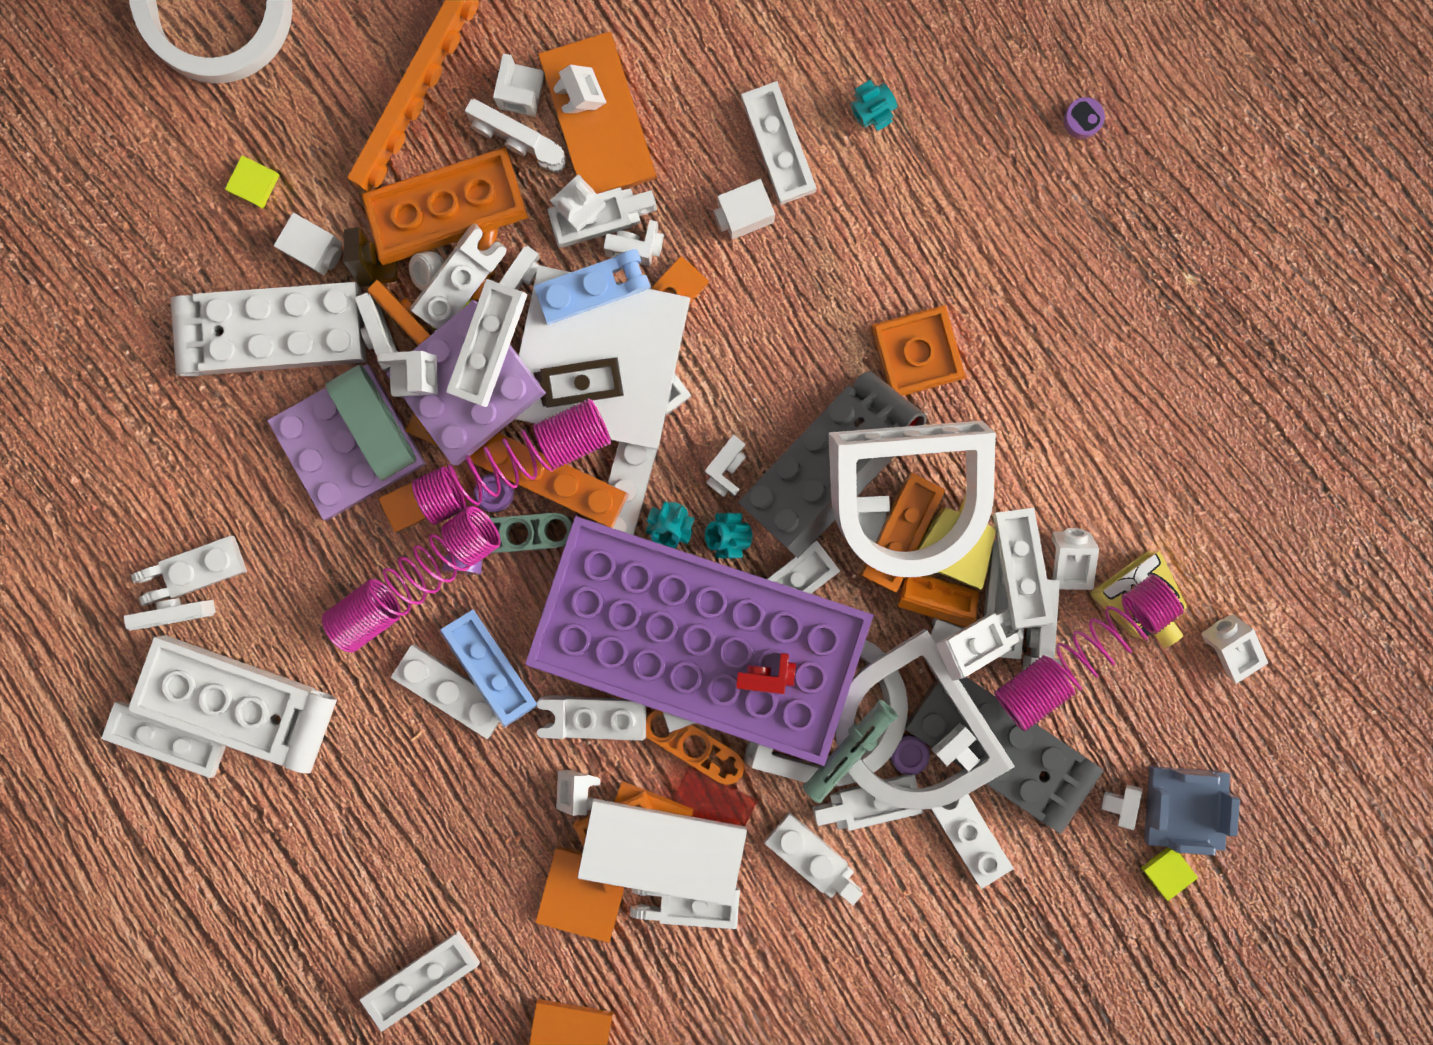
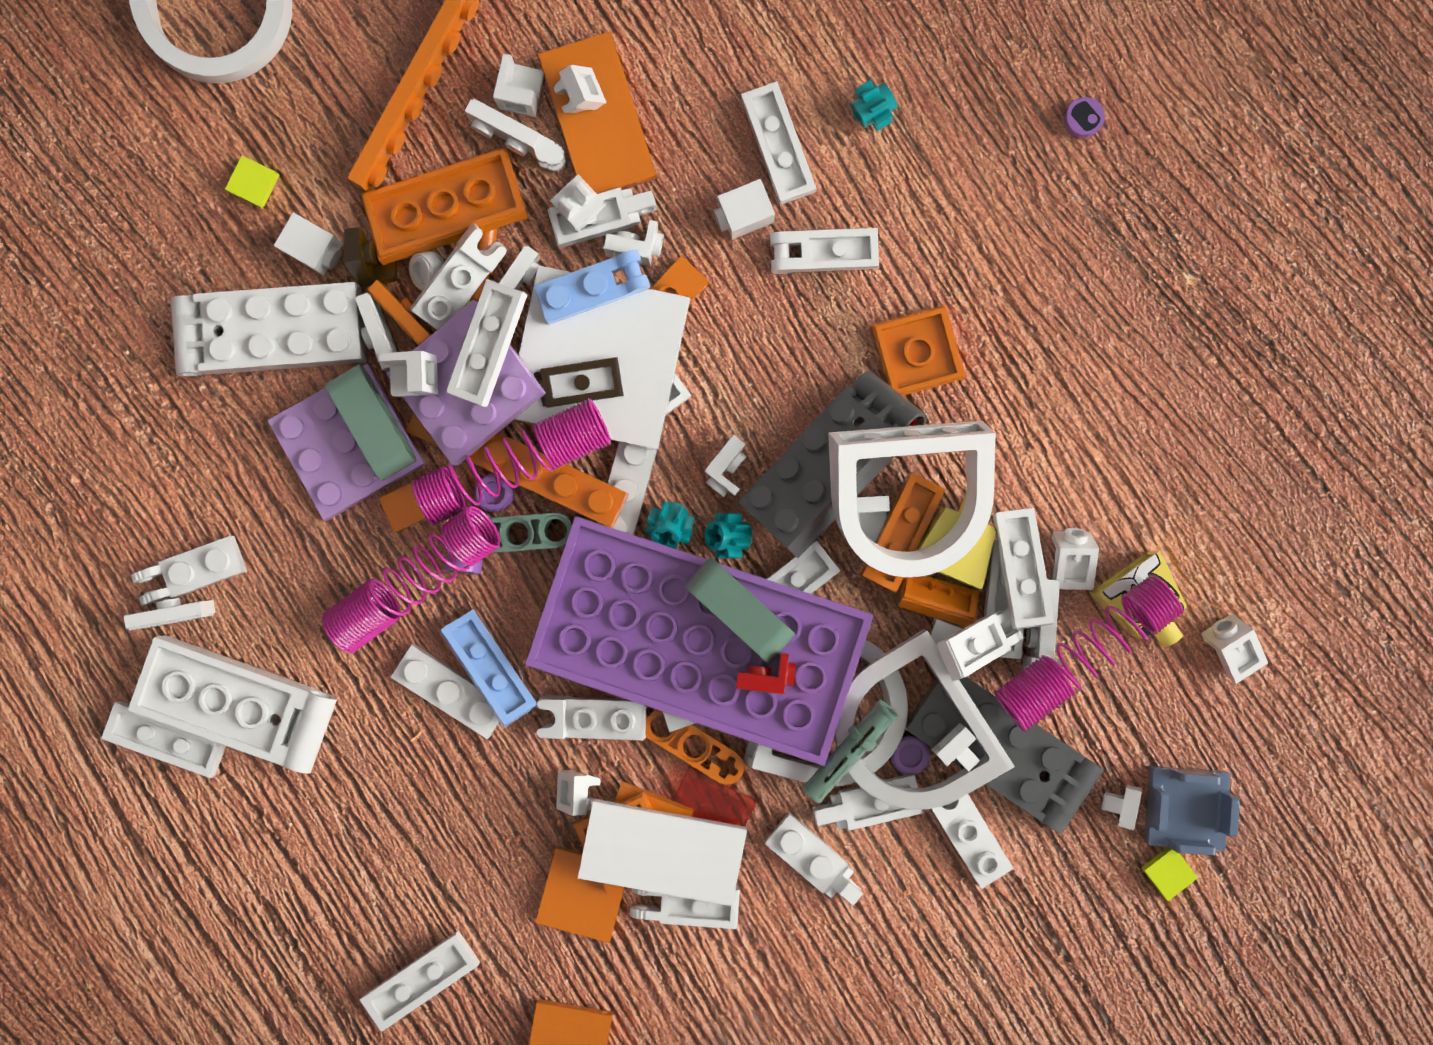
(739, 610): none -> sand green beam
(825, 250): none -> white plate

